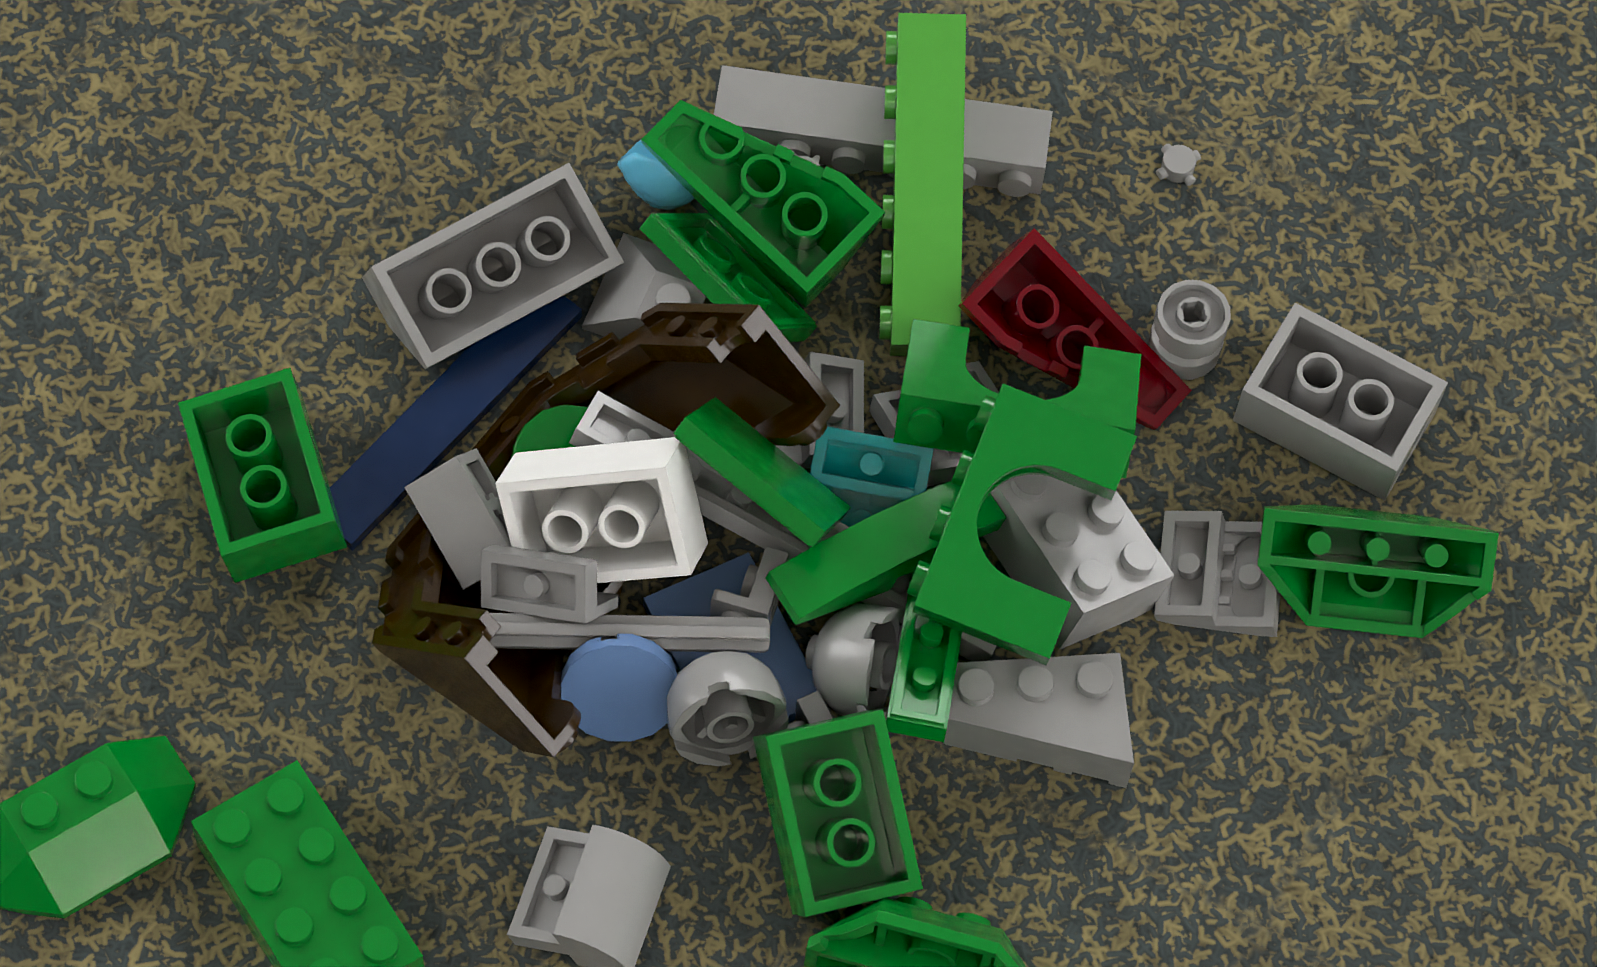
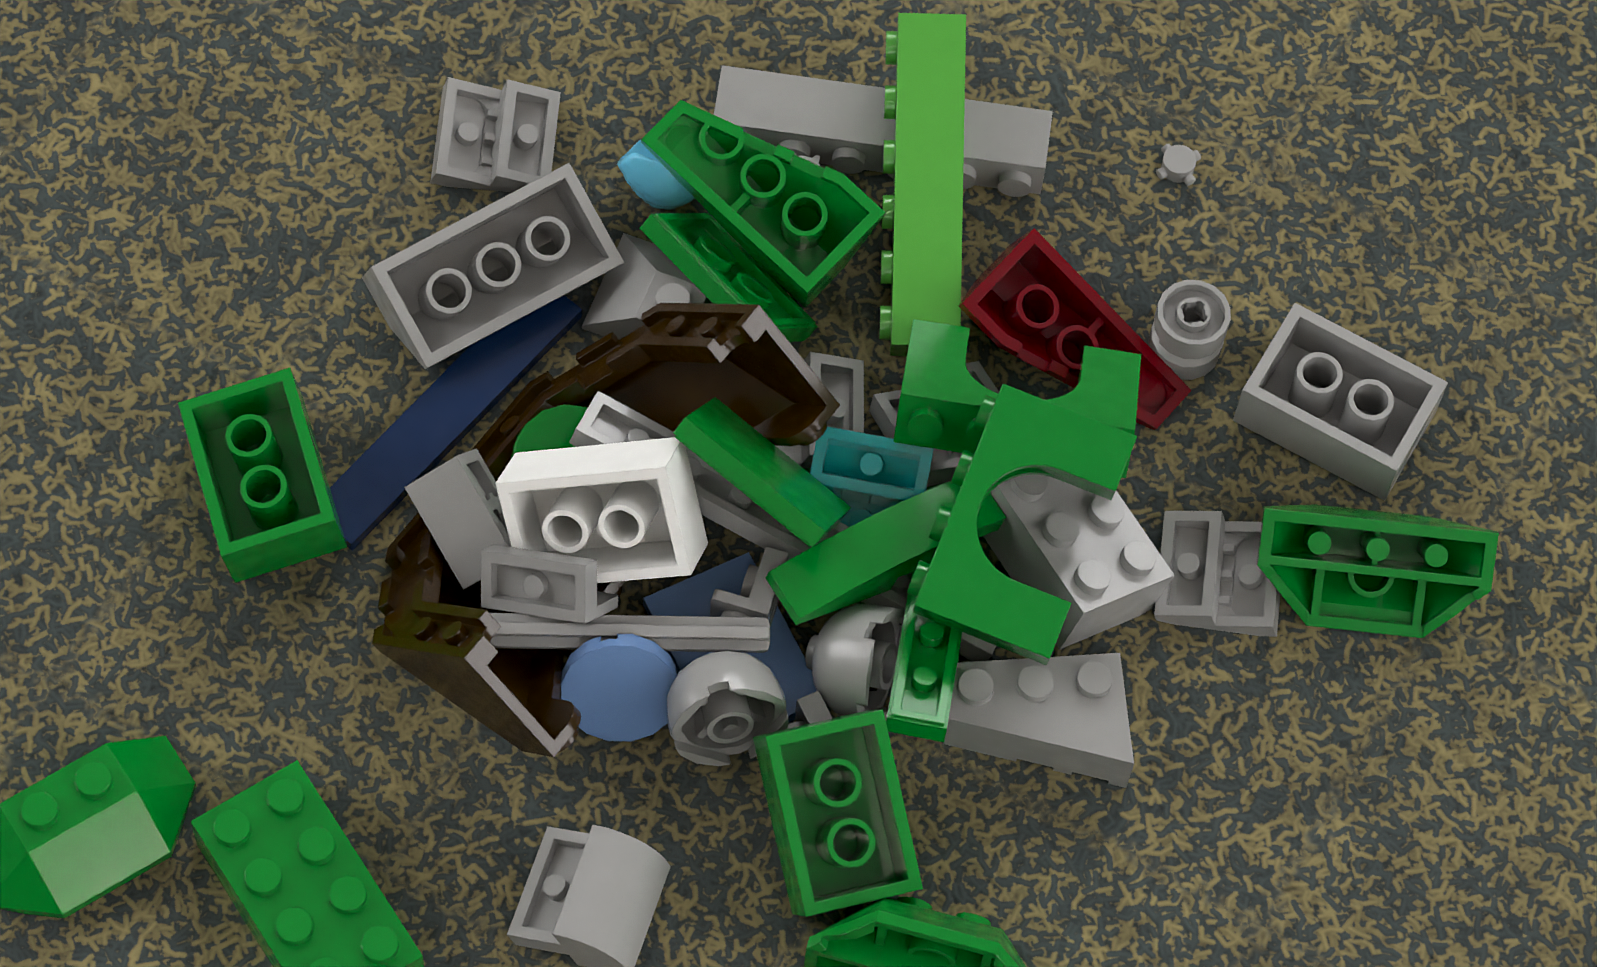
(494, 135): none -> light grey slope

